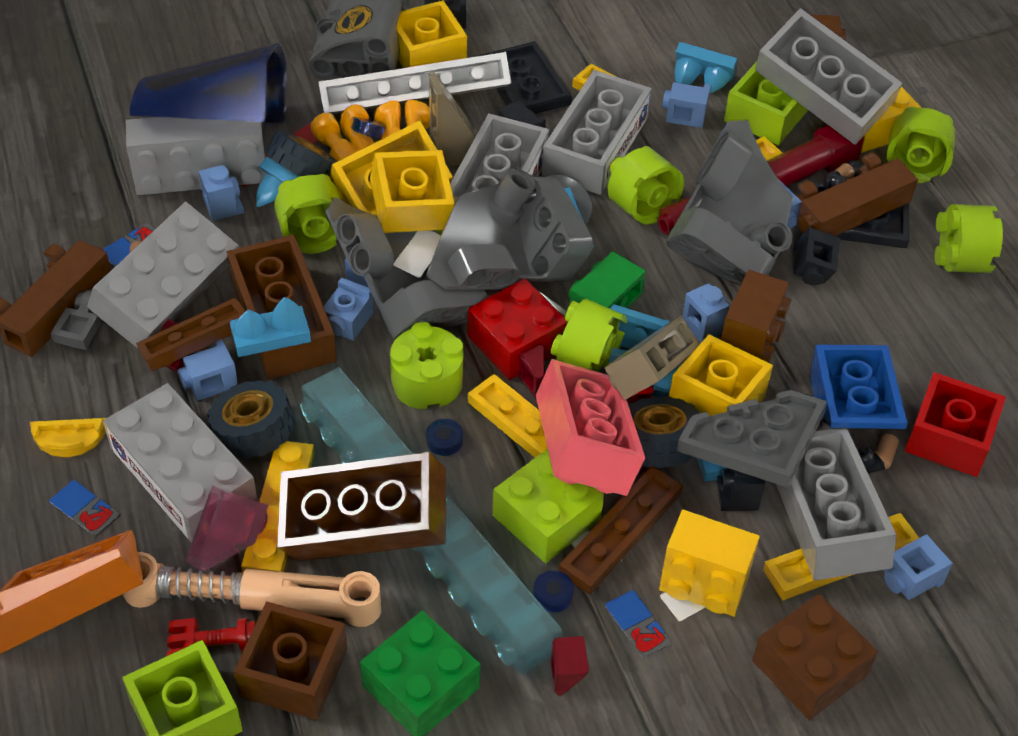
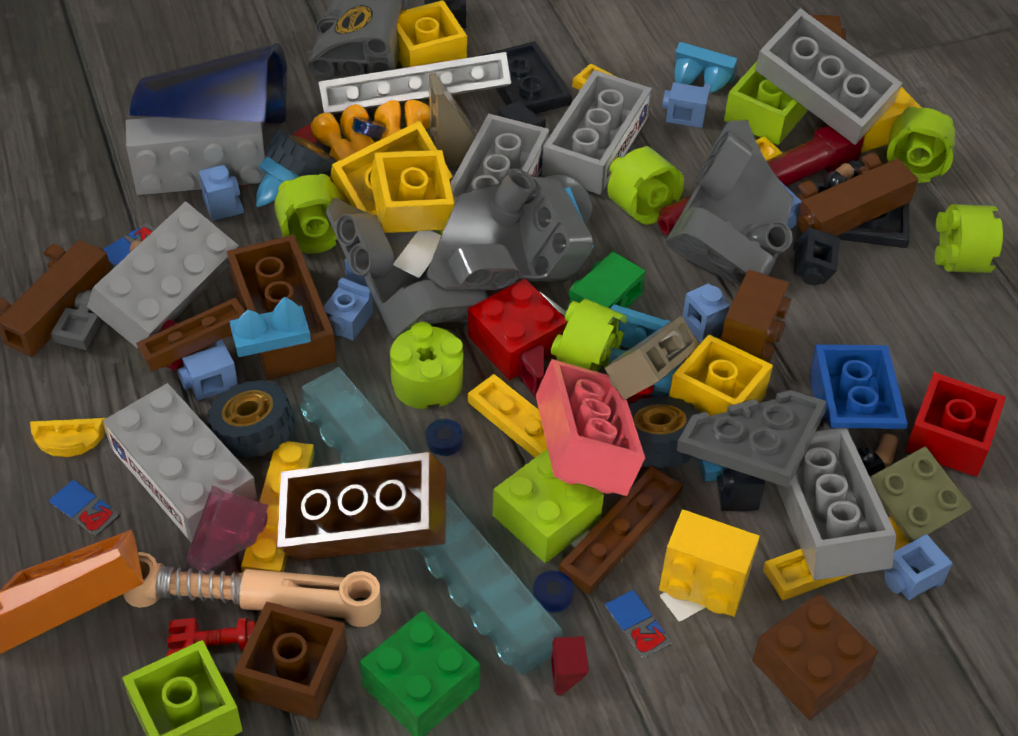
(919, 495): none -> olive bracket

